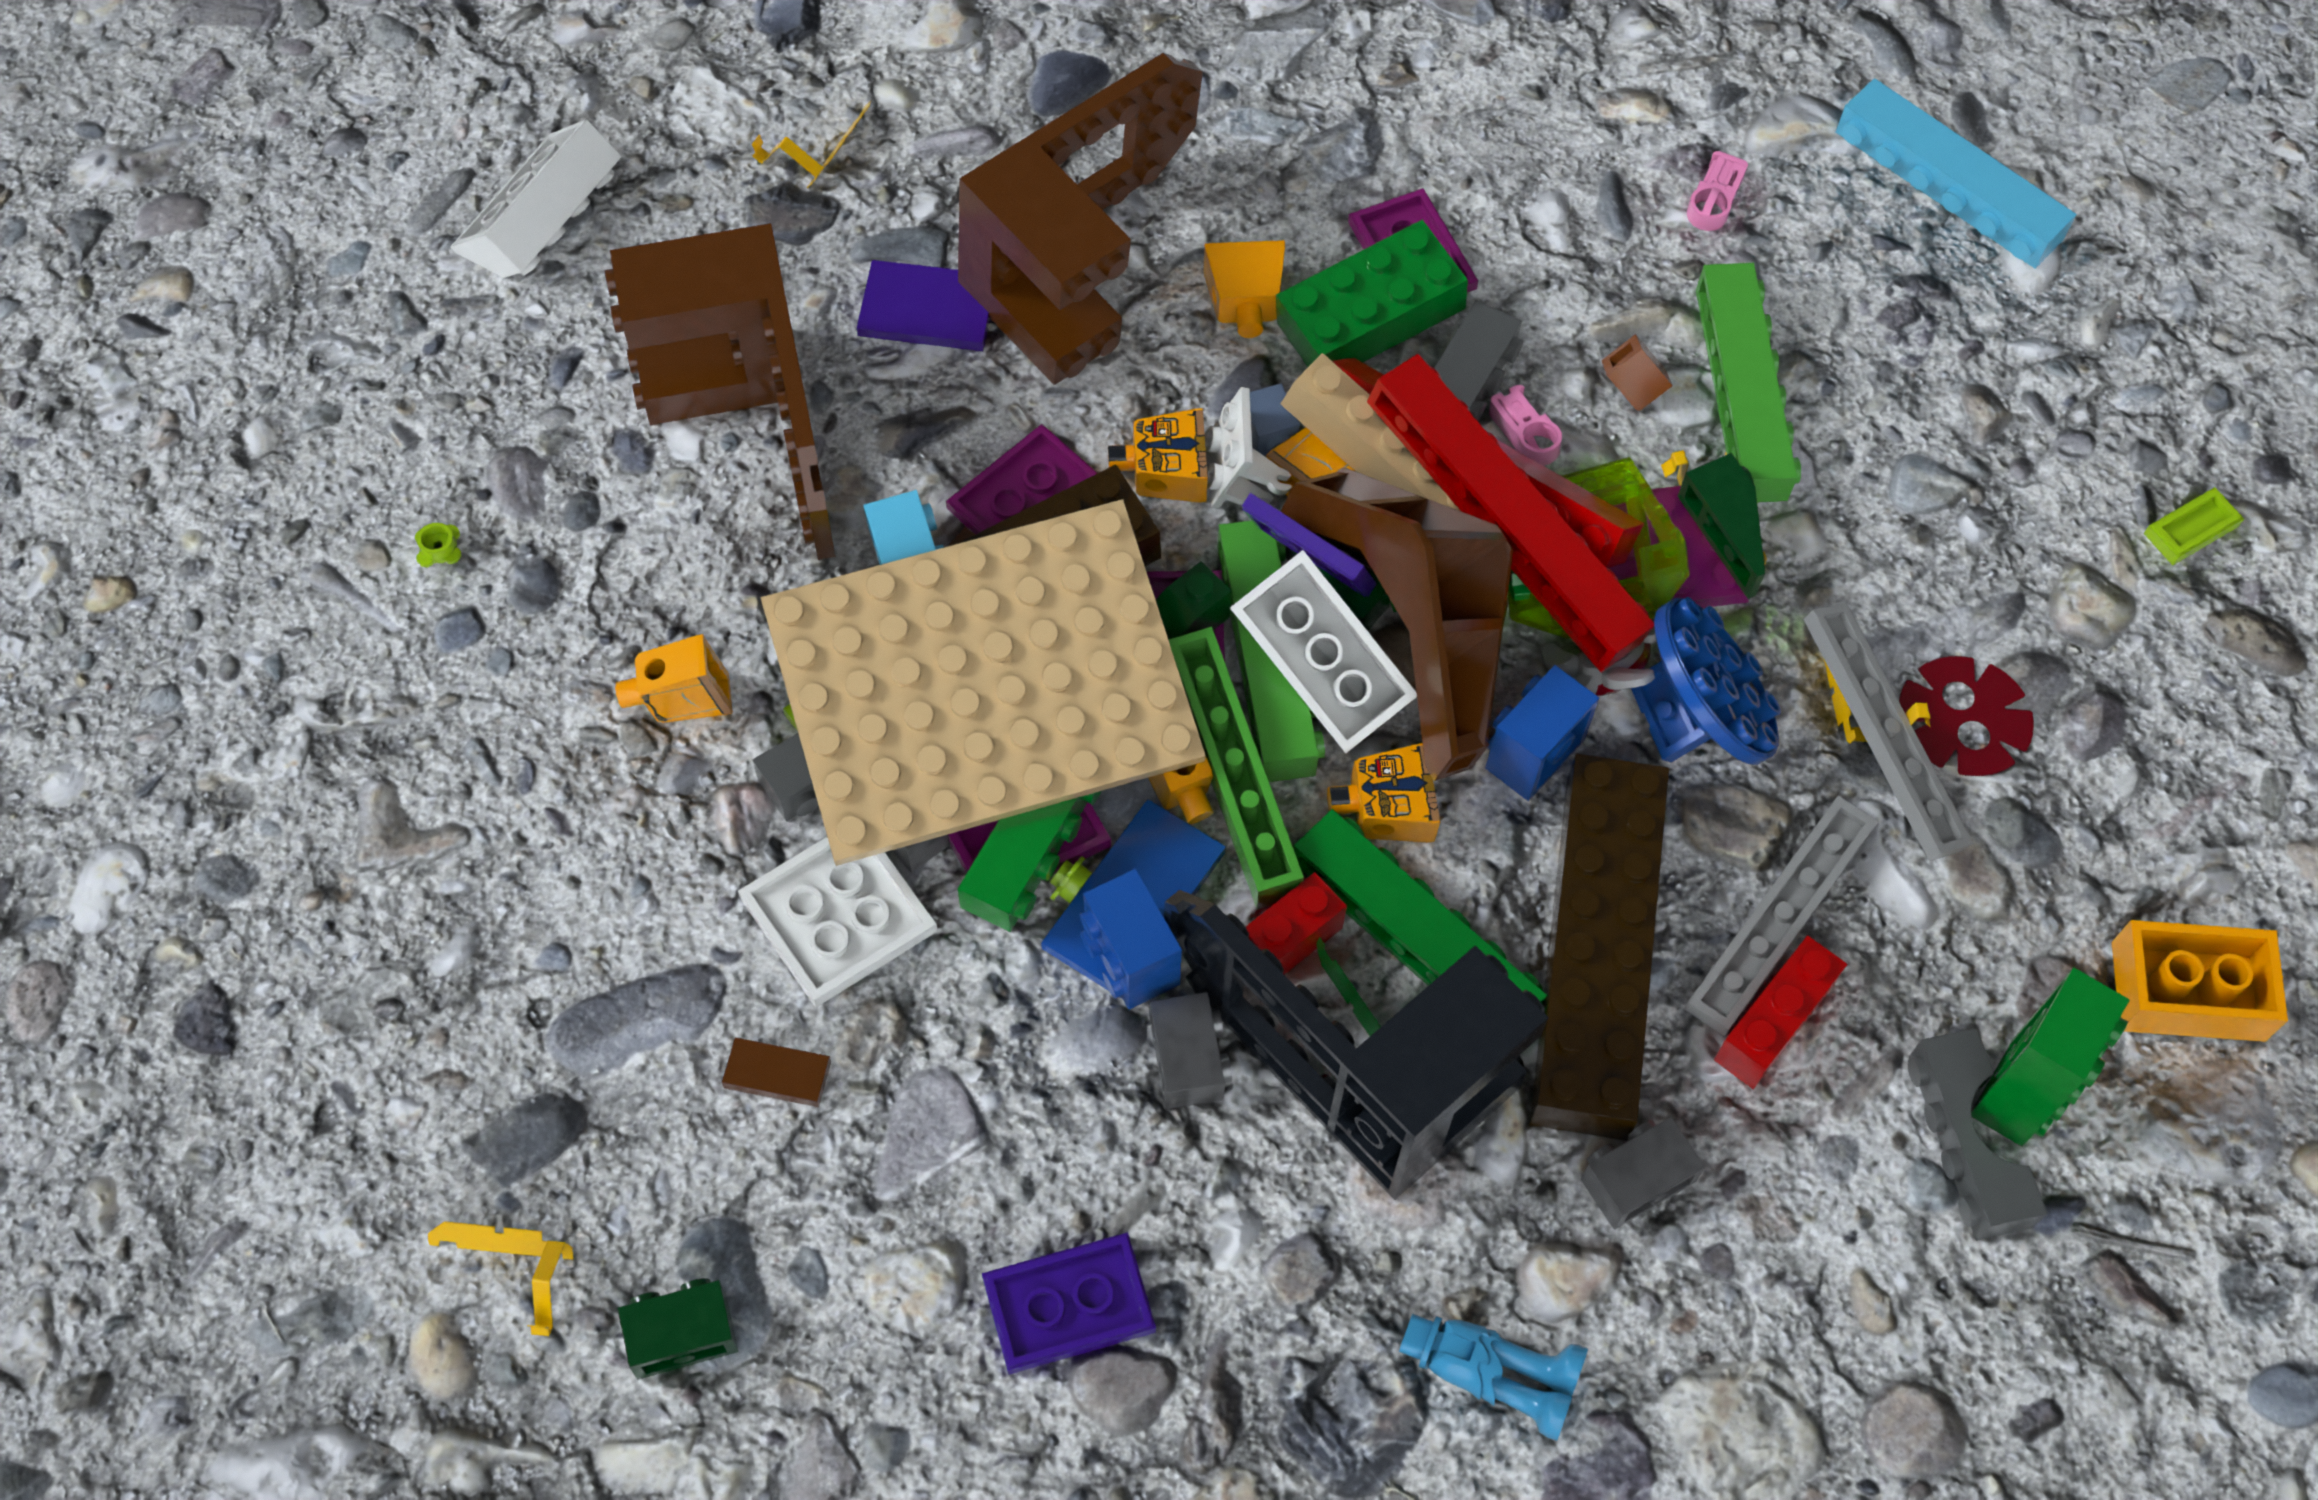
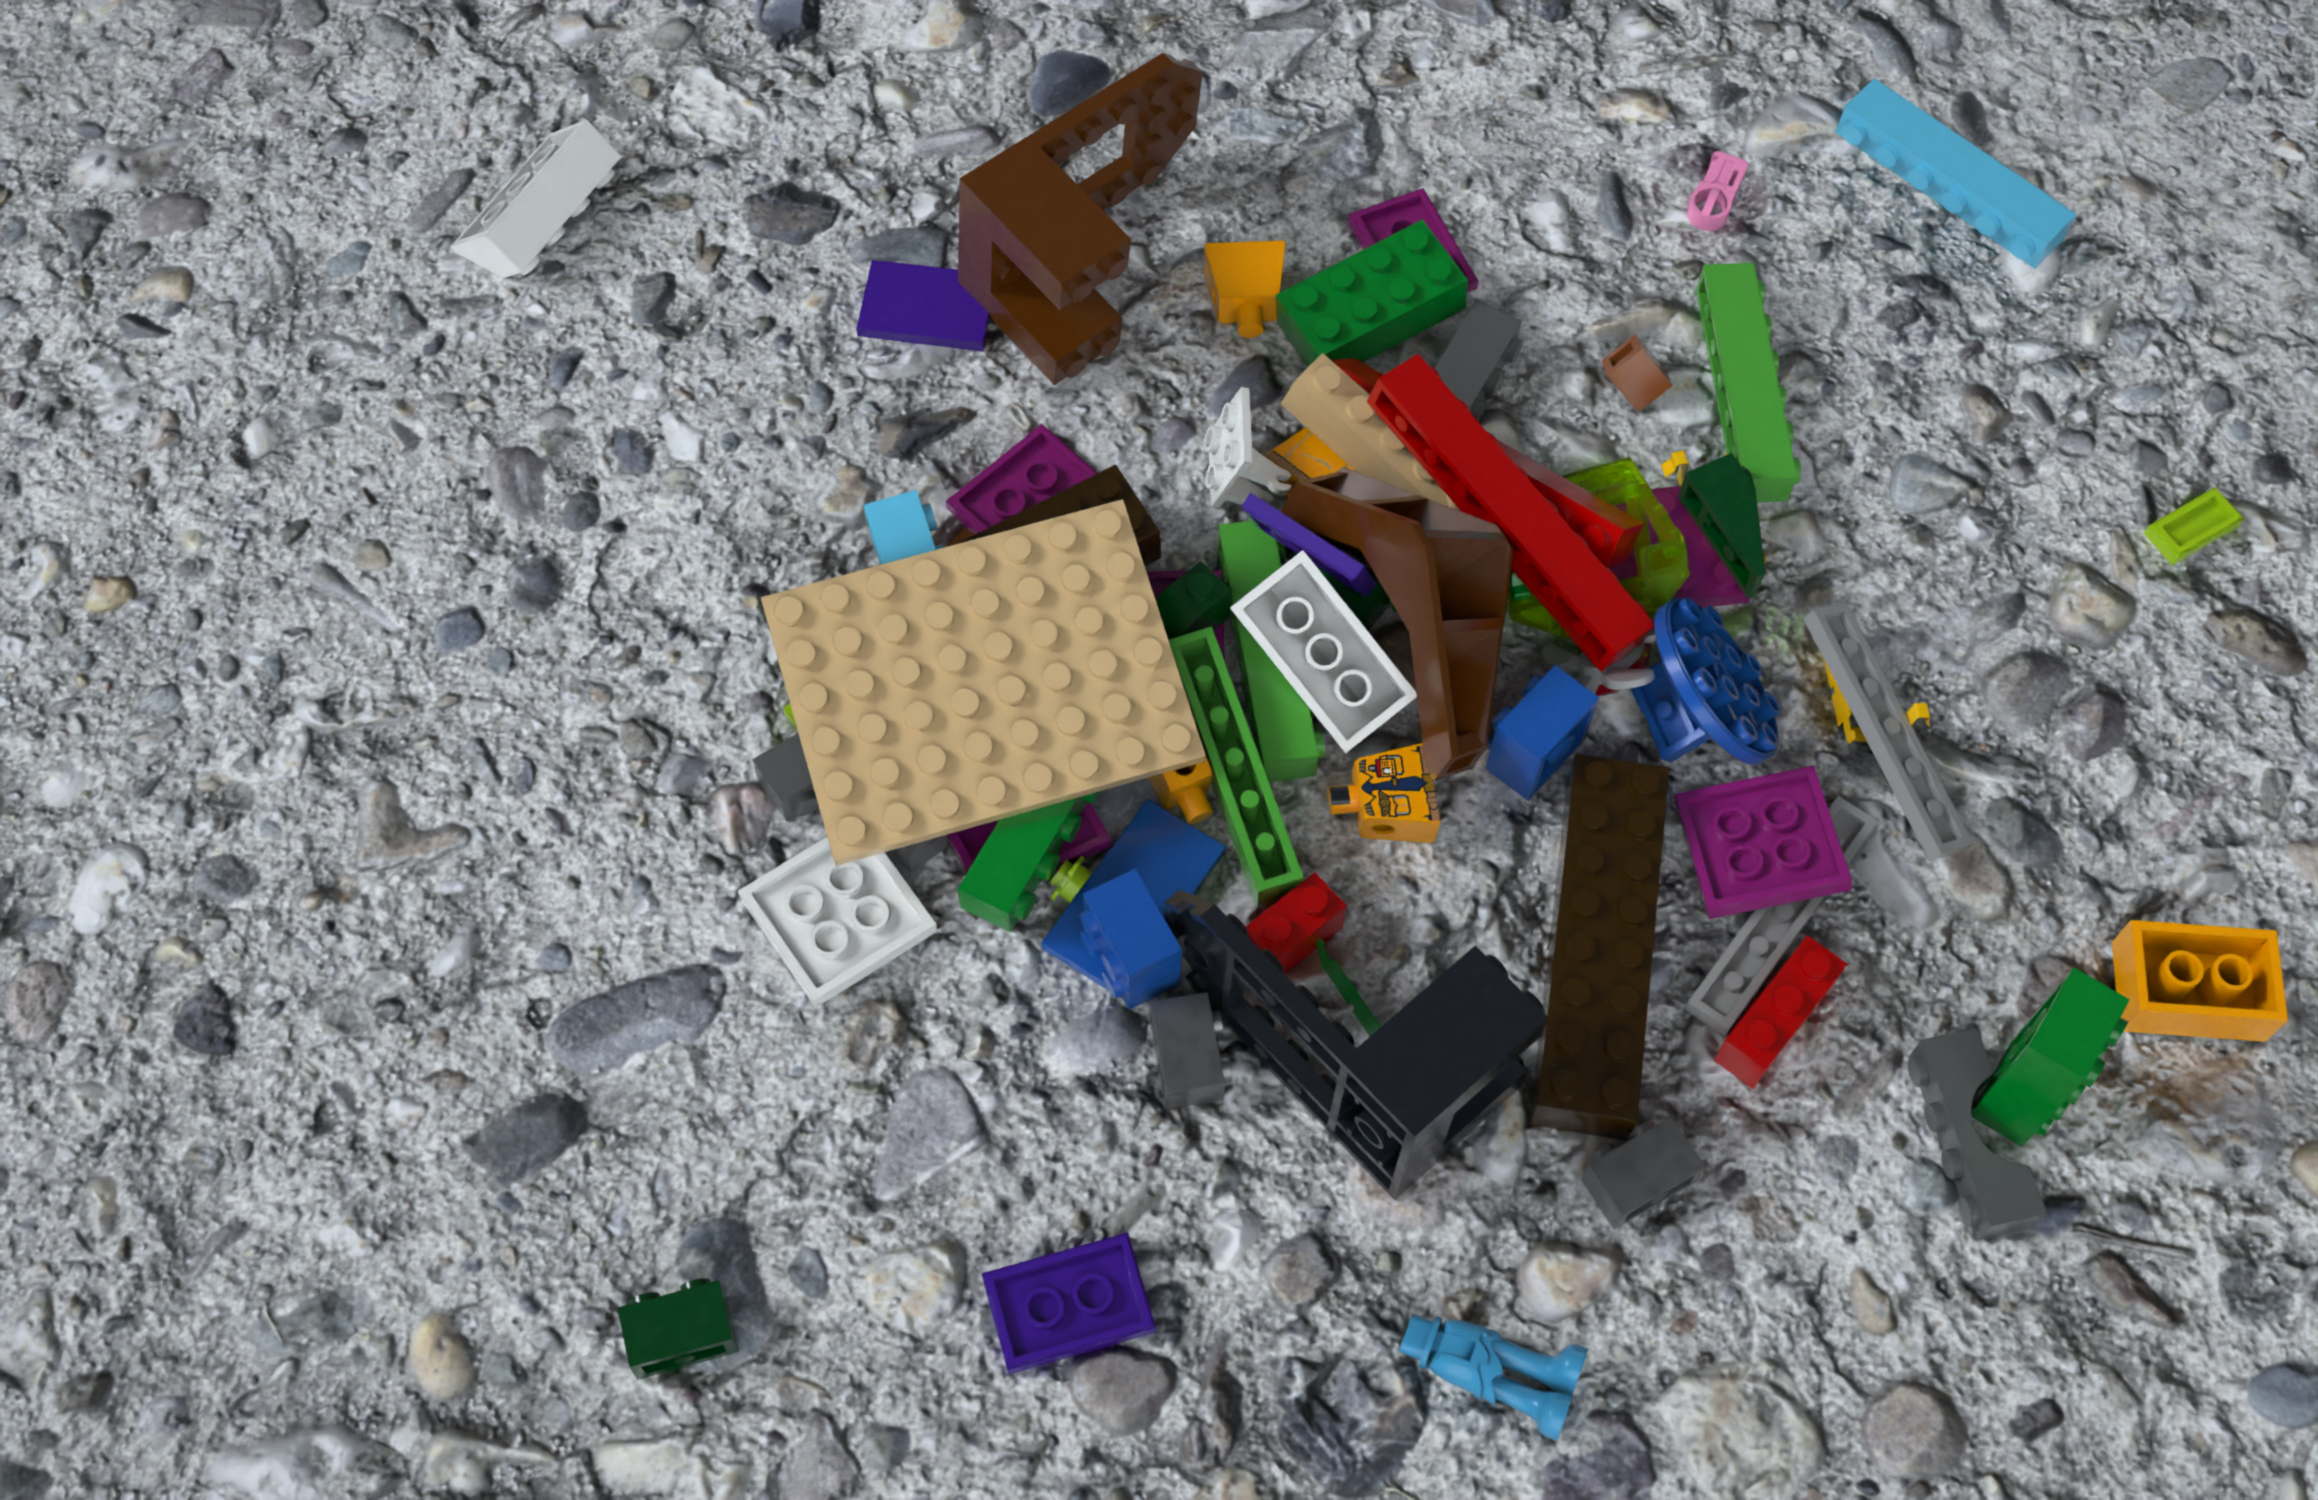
(433, 535): lime plate -> none
(513, 1242): yellow piece -> none
(678, 682): light orange torso -> none
(715, 338): reddish brown bracket -> none
(776, 1072): reddish brown tile -> none
(800, 155): yellow piece -> none
(1166, 456): light orange torso -> none
(1270, 420): sand blue brick -> none
(1392, 905): green brick -> none
(1522, 422): bright pink piece -> none
(1762, 842): none -> magenta plate
(1991, 696): dark red piece -> none

